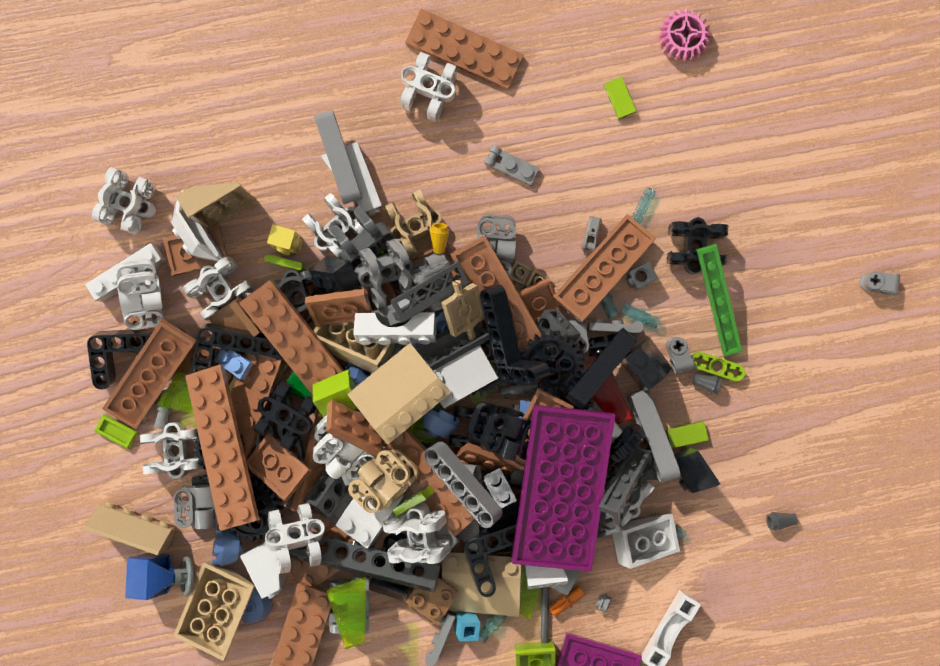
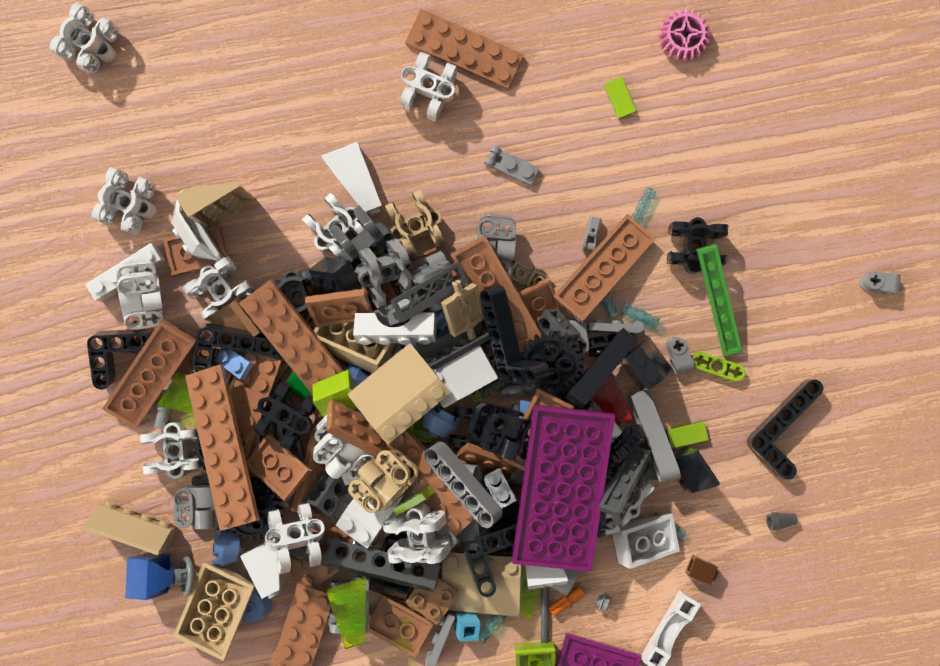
(89, 57): none -> white piece
(116, 431): lime tile -> none
(283, 262): lime tile -> none
(284, 240): light yellow brick -> none
(338, 156): light grey beam -> none
(399, 625): none -> nougat plate
(439, 236): yellow cone -> none
(647, 270): dark grey brick -> none
(702, 570): none -> reddish brown brick
(708, 383): dark grey cone -> none
(781, 425): none -> black beam

